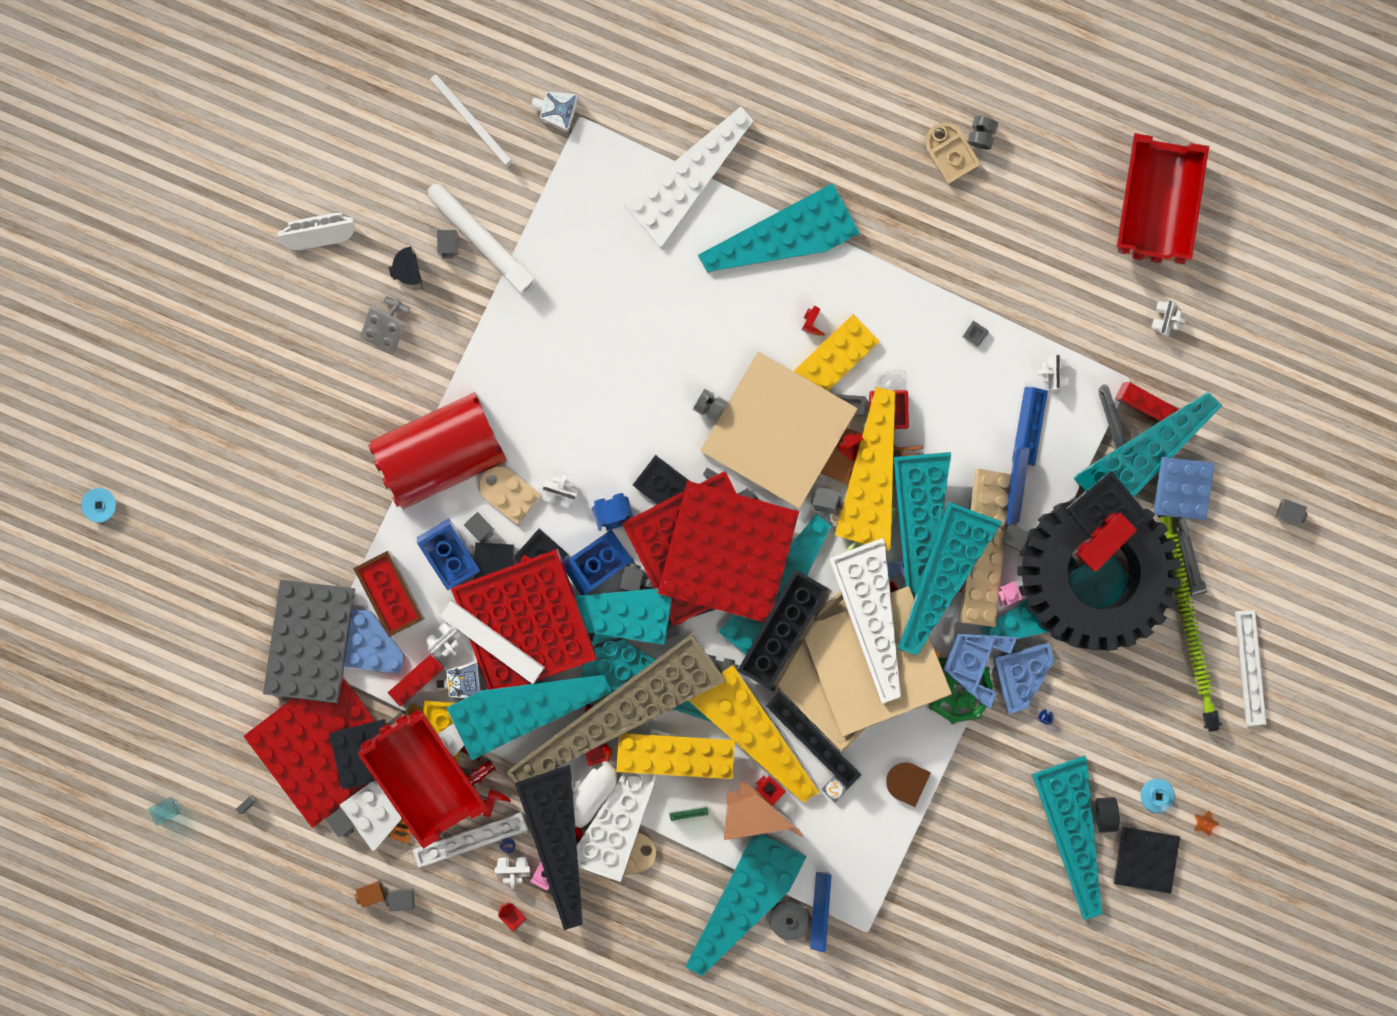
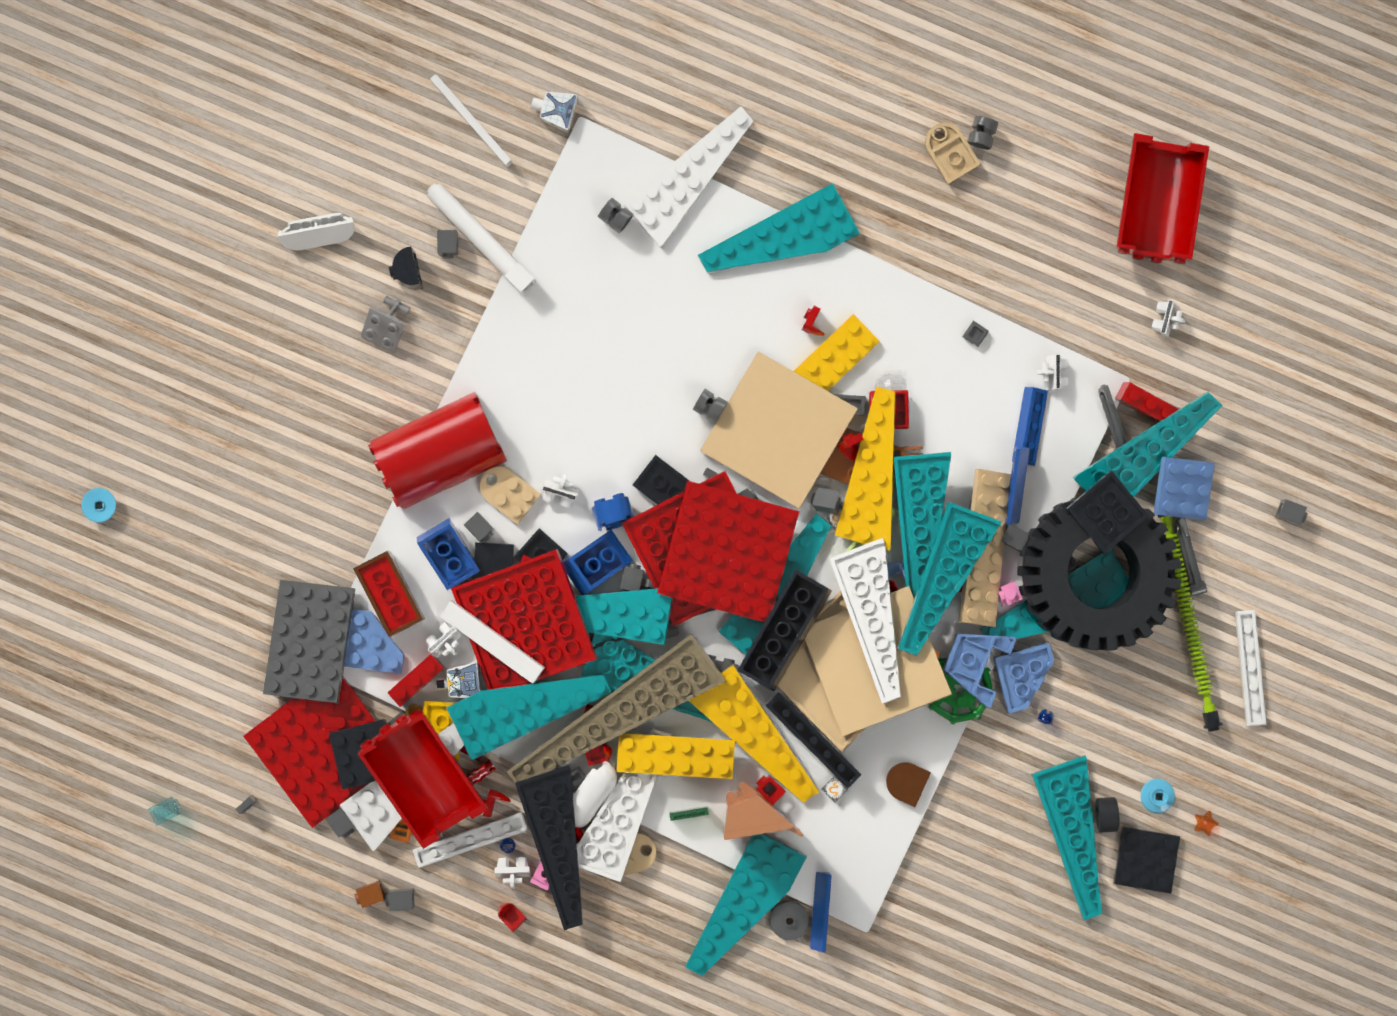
(577, 778): none -> dark grey tile
(621, 219): none -> dark grey wheel
(1105, 541): red brick -> none

